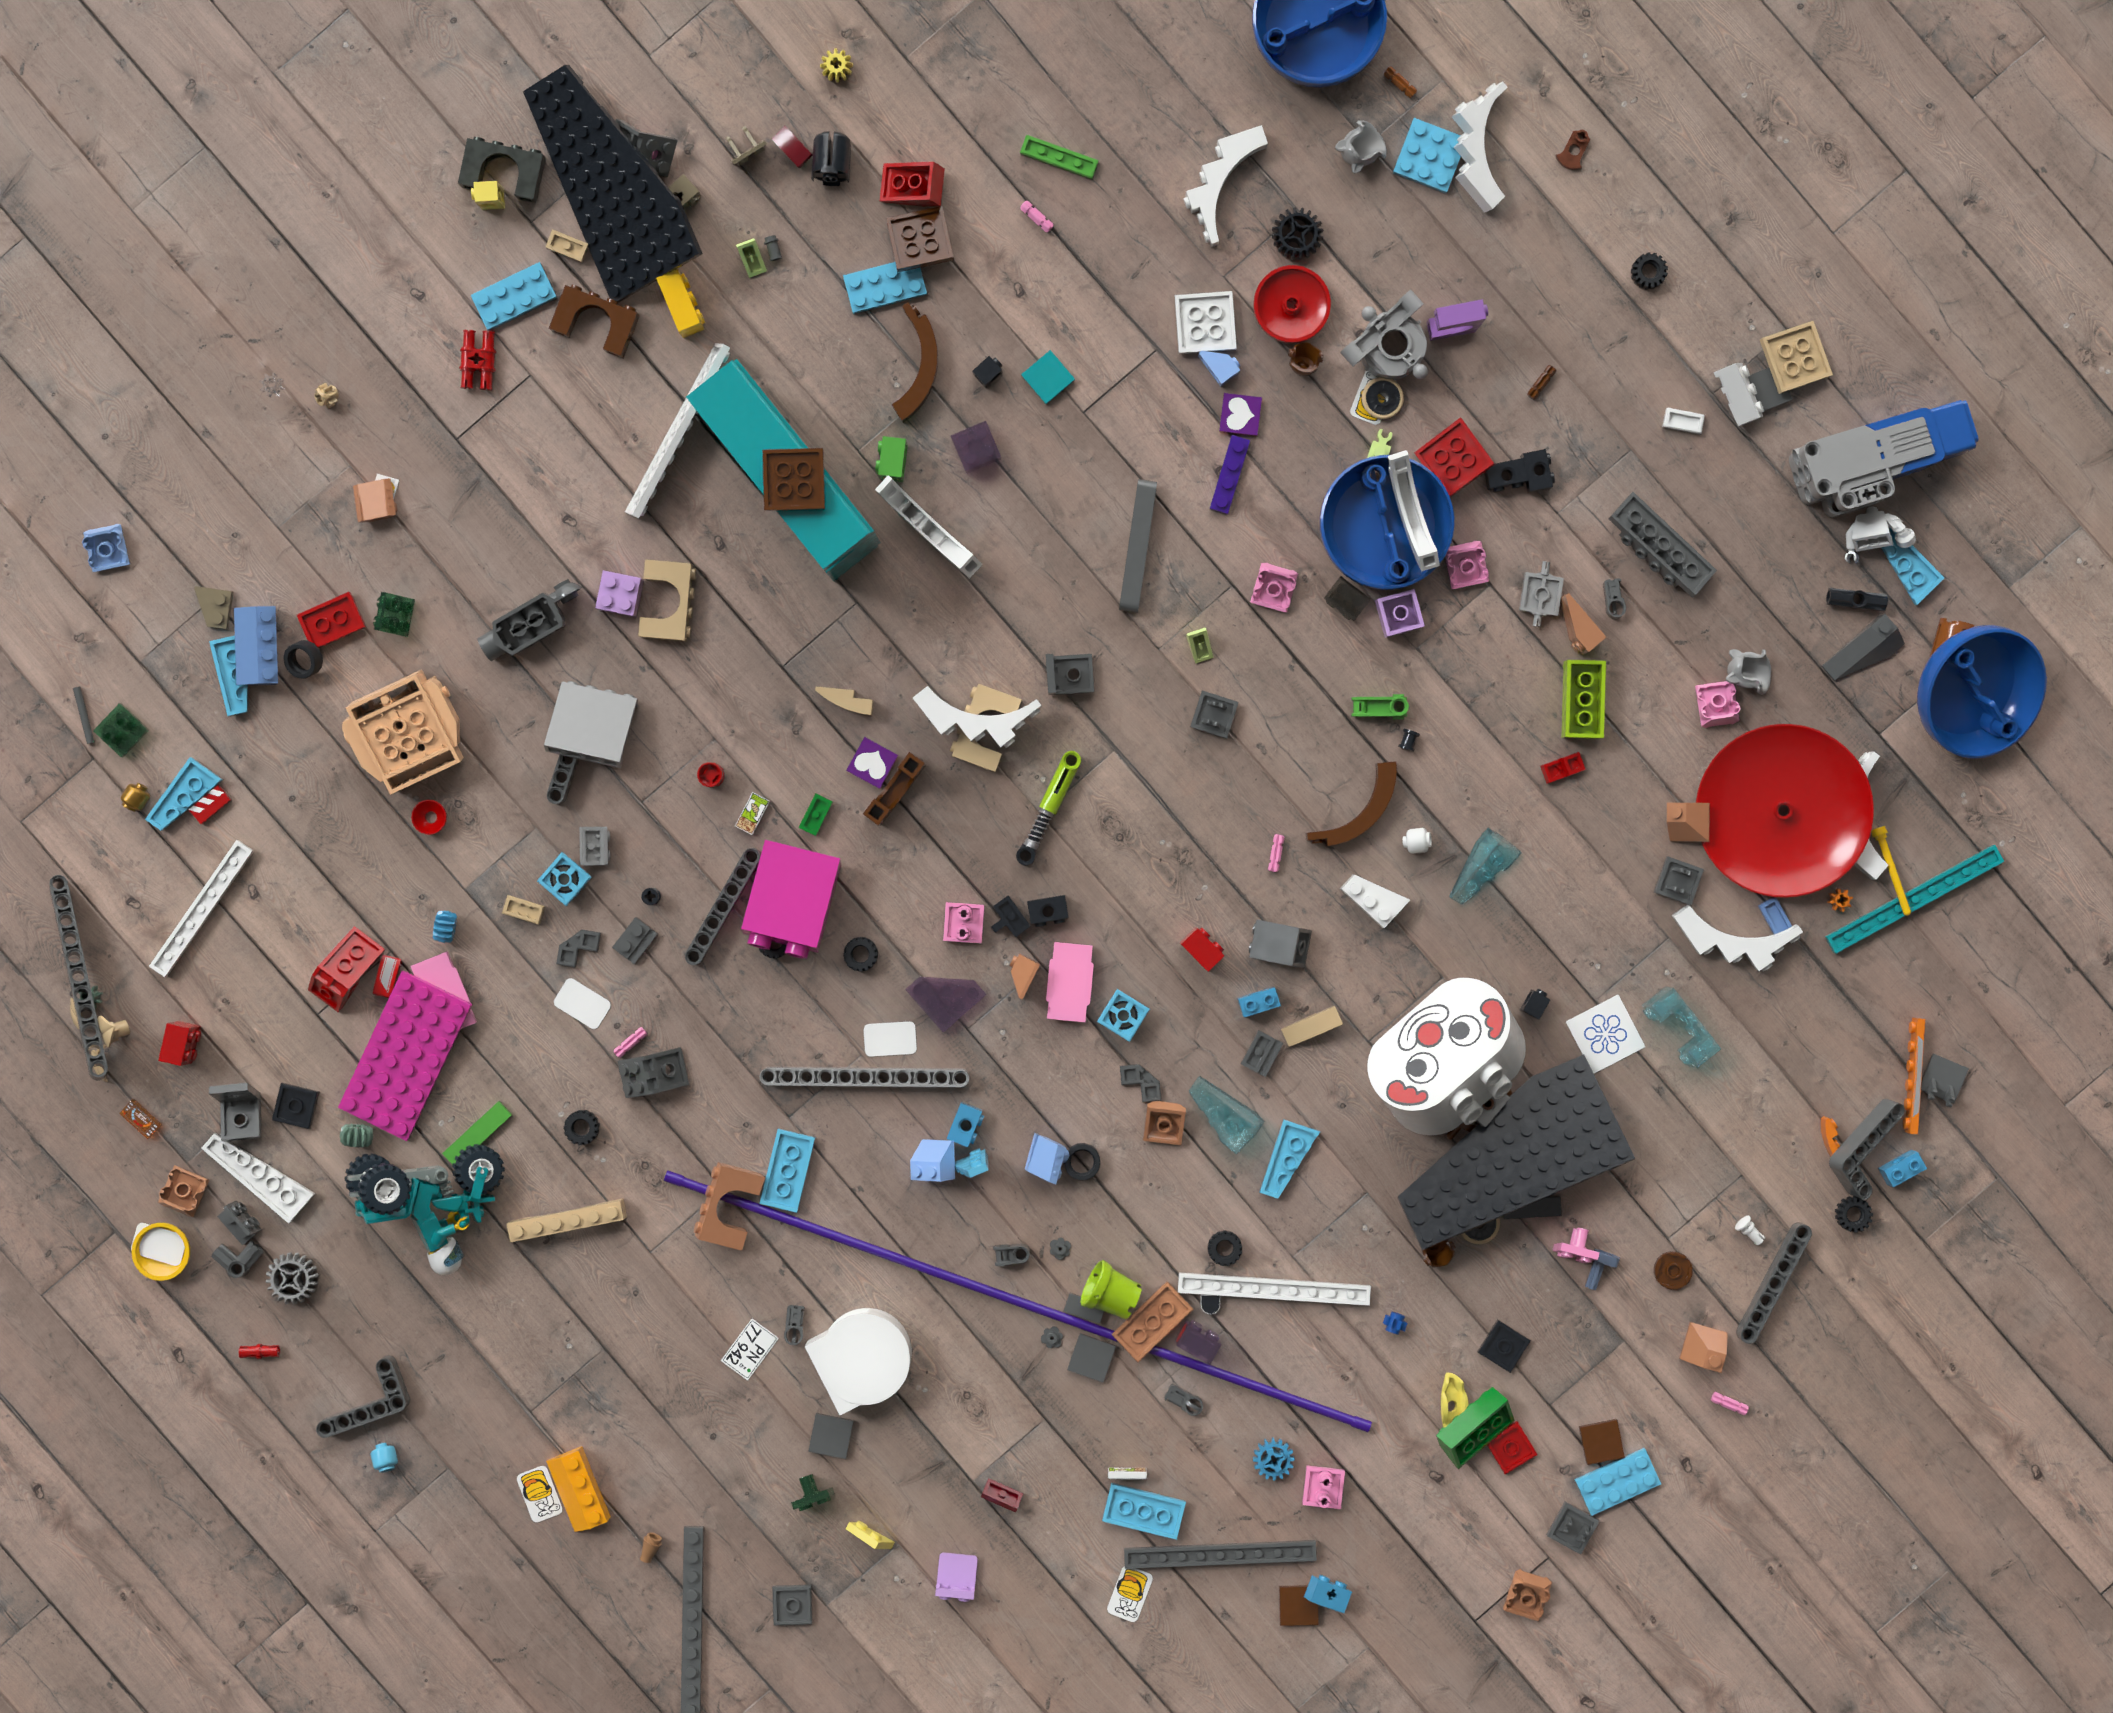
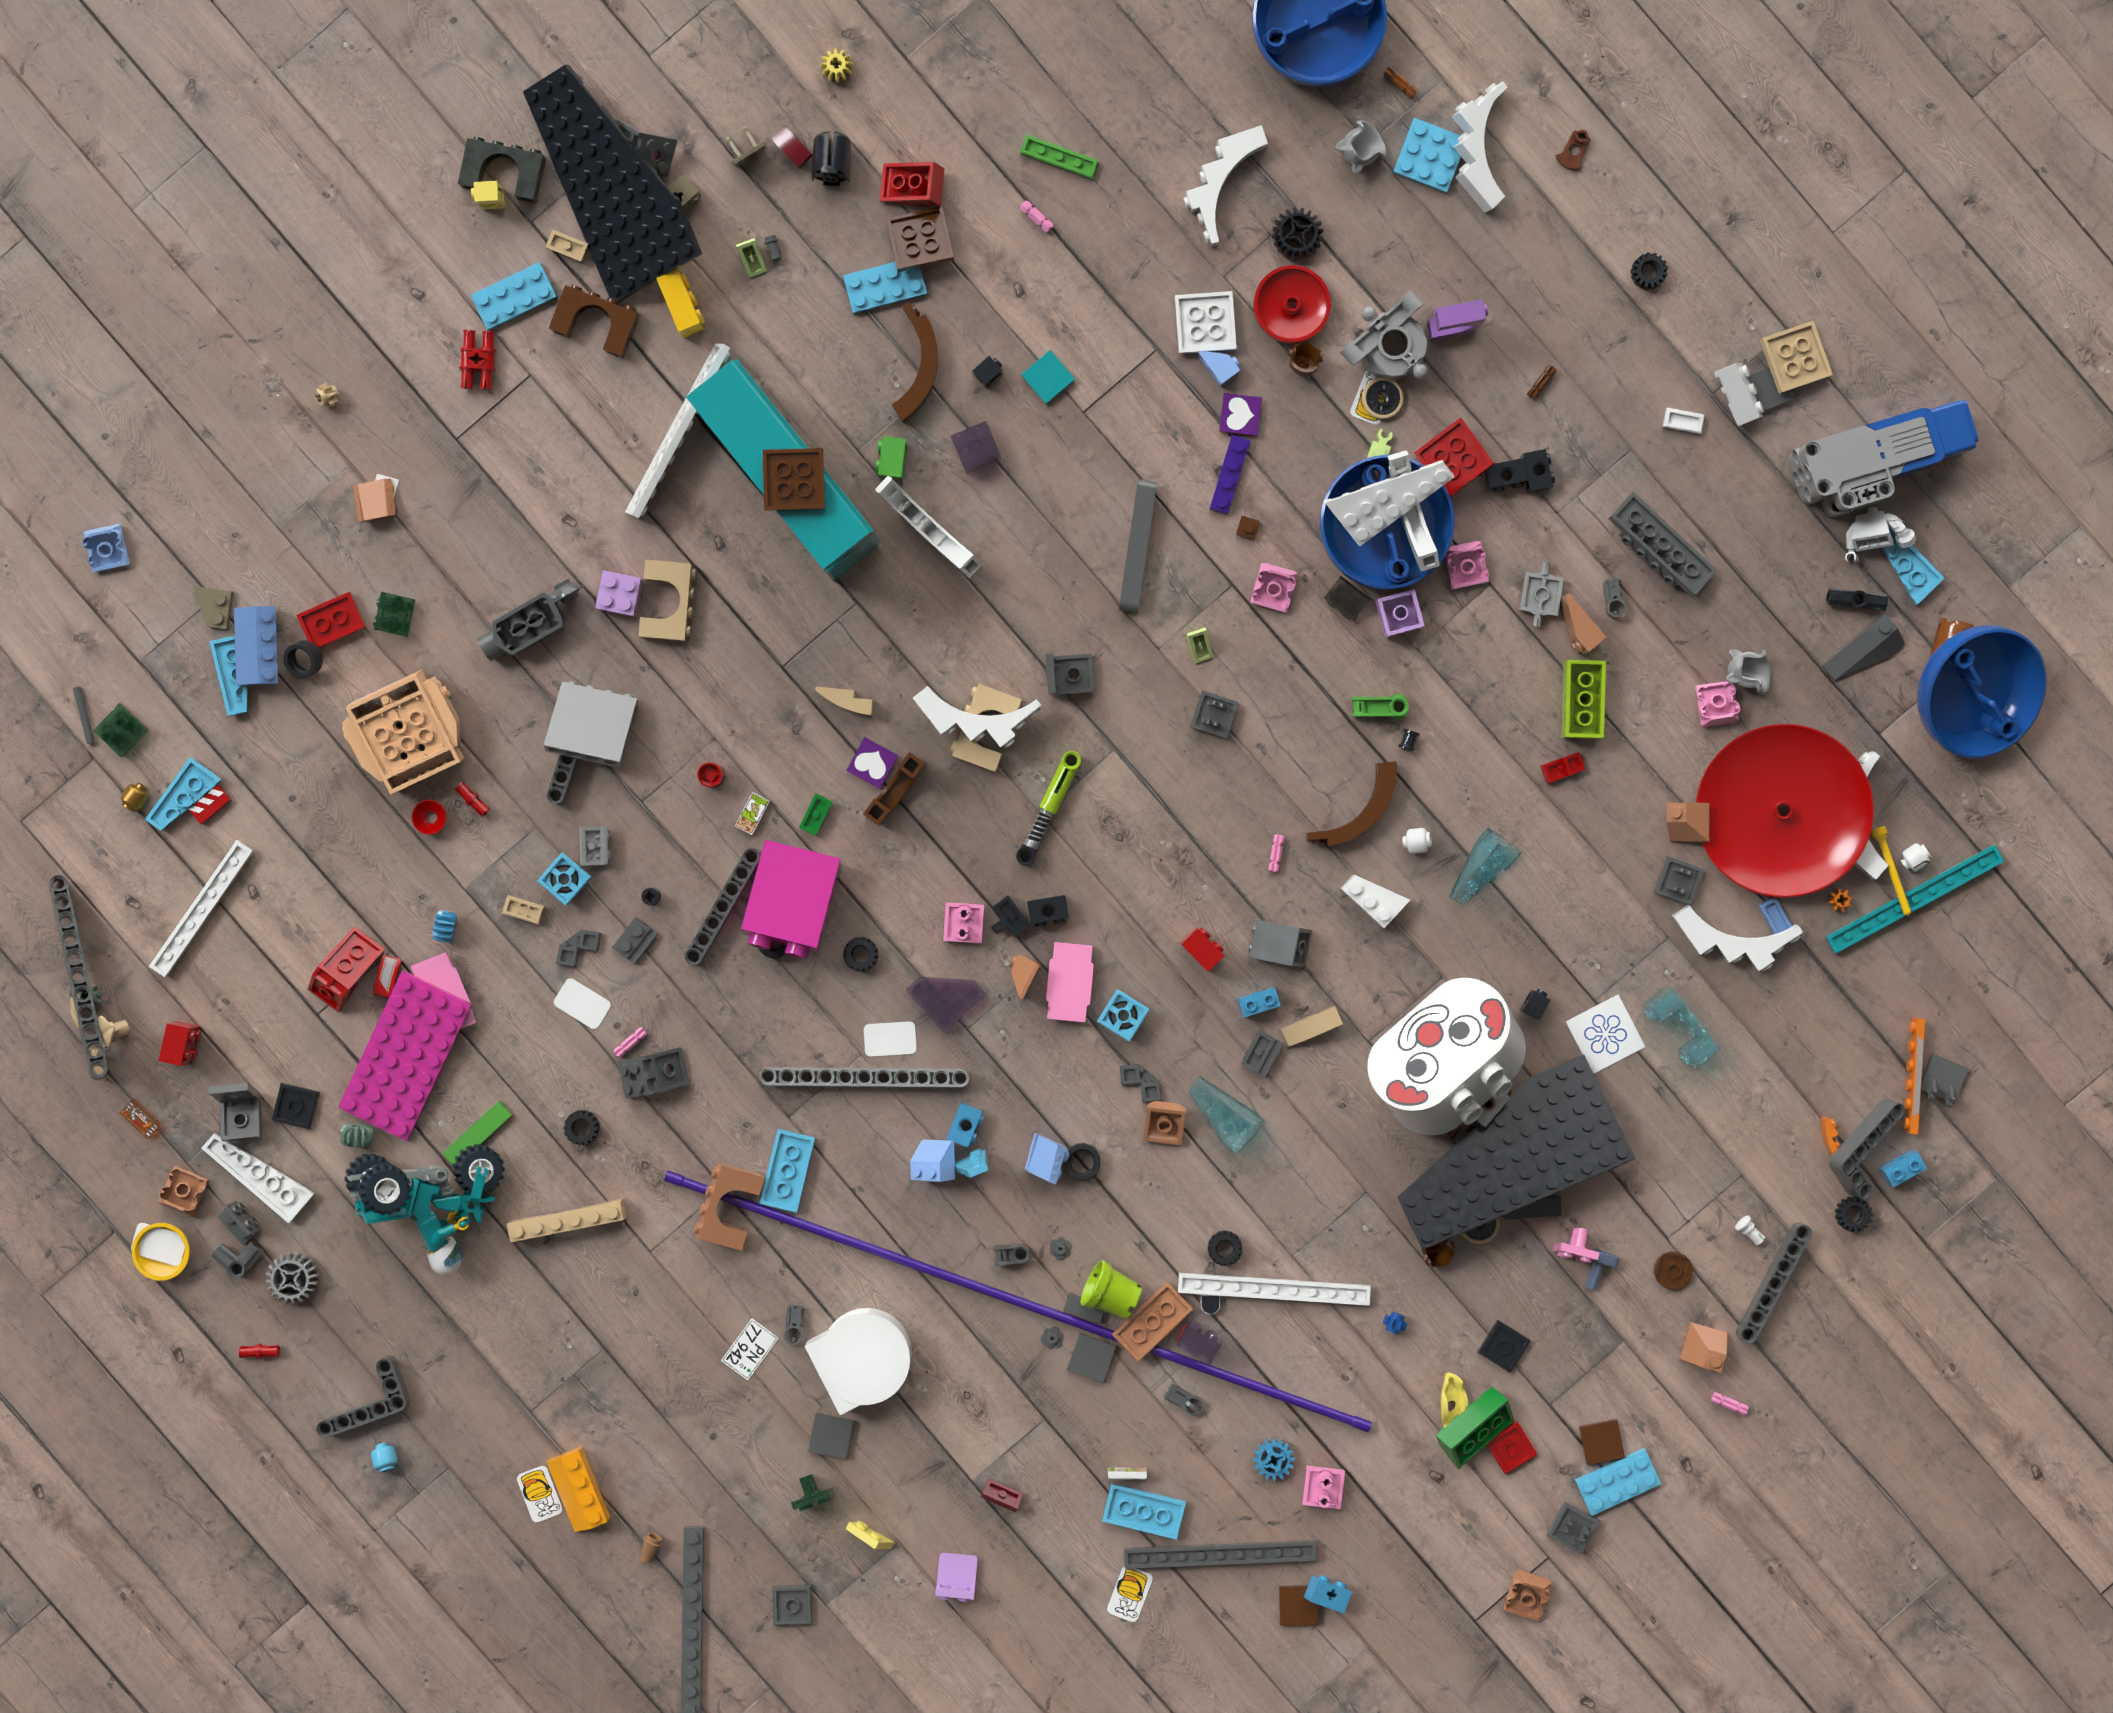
(472, 799): none -> red pin
(1247, 527): none -> reddish brown plate
(1289, 1150): medium azure wing -> none
(1381, 503): none -> white wing
(1916, 857): none -> white head

